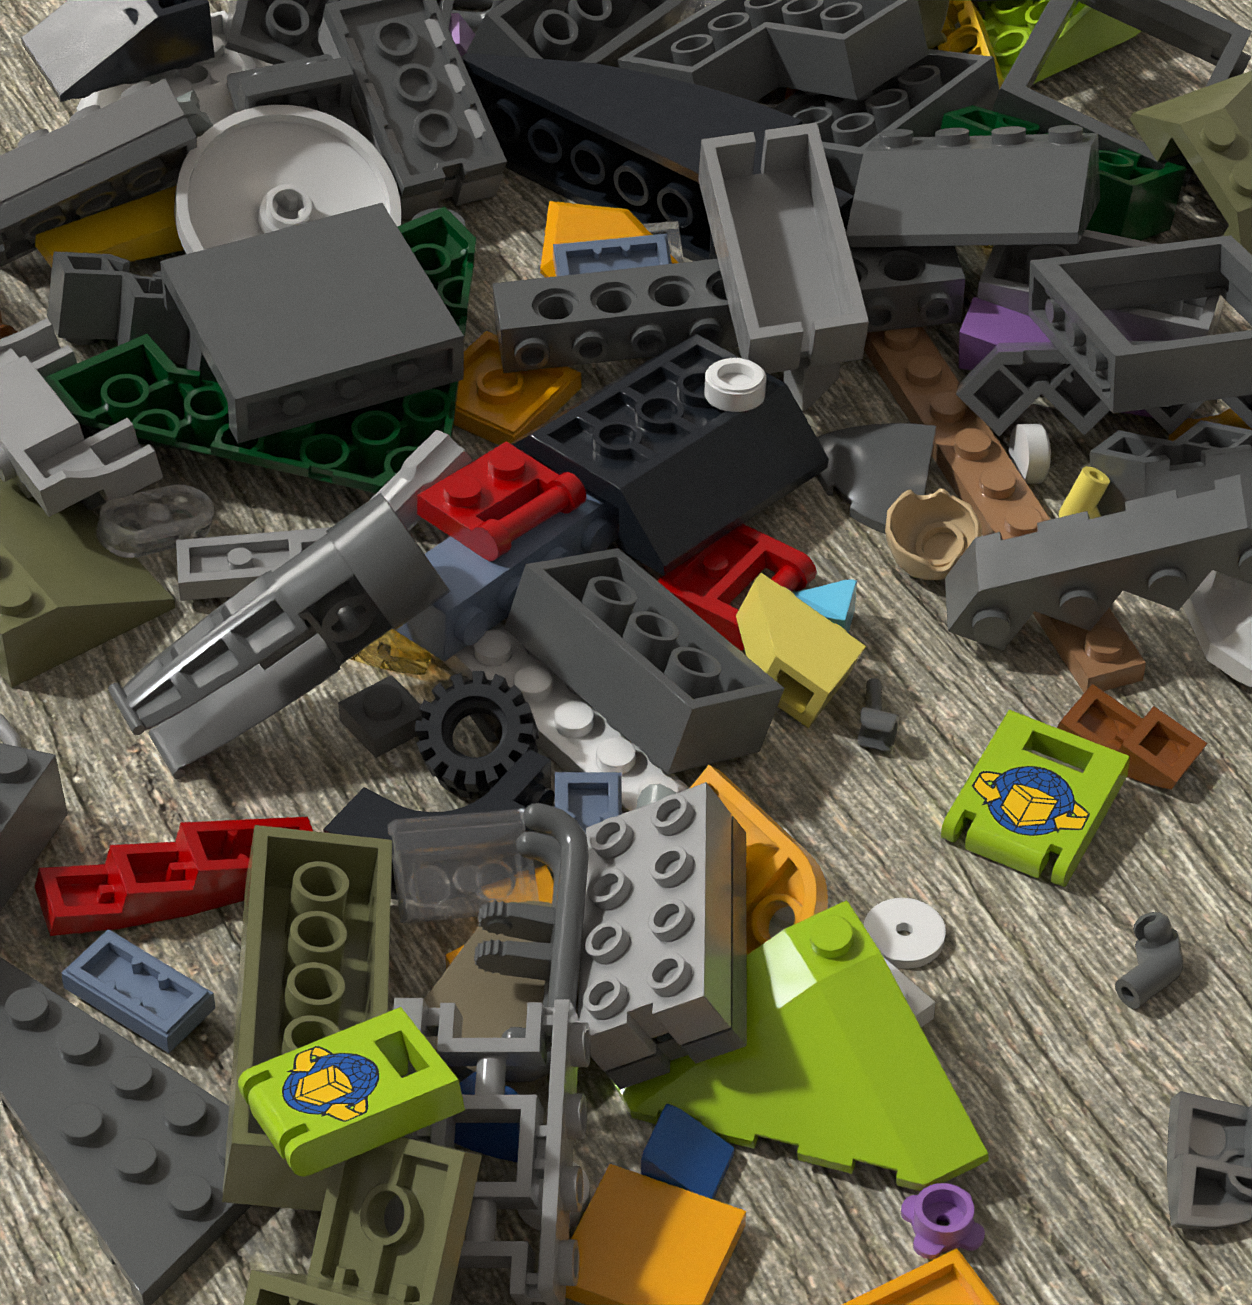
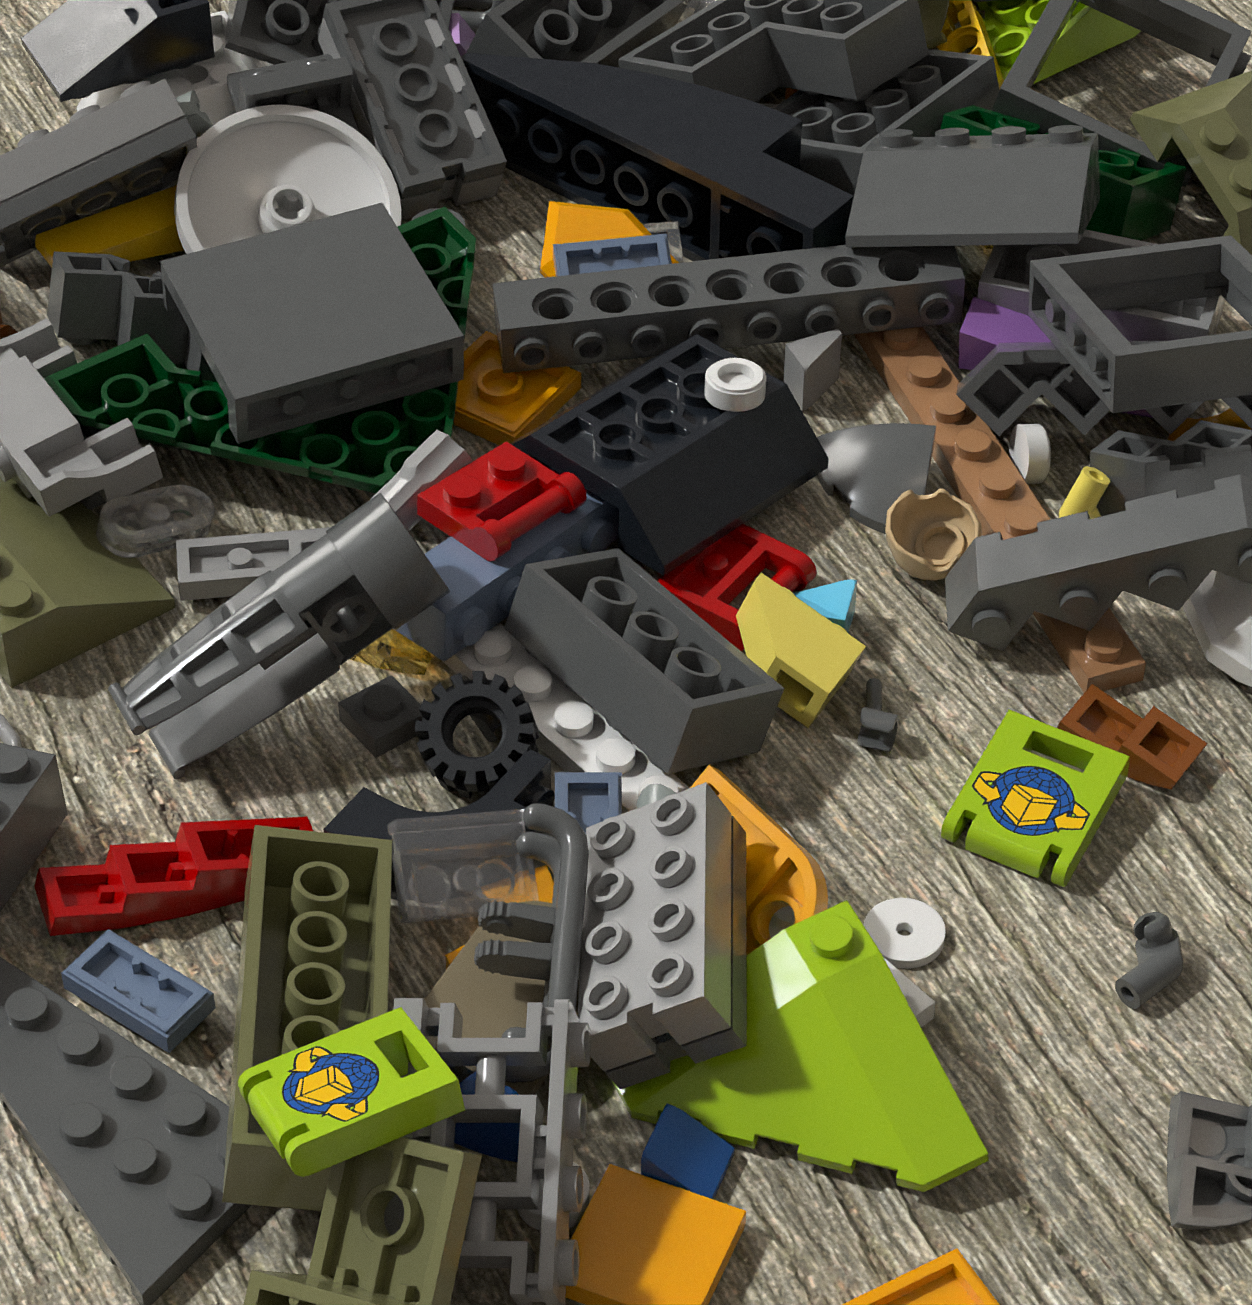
(783, 249): light grey piece -> none
(946, 1204): medium lavender plate -> none

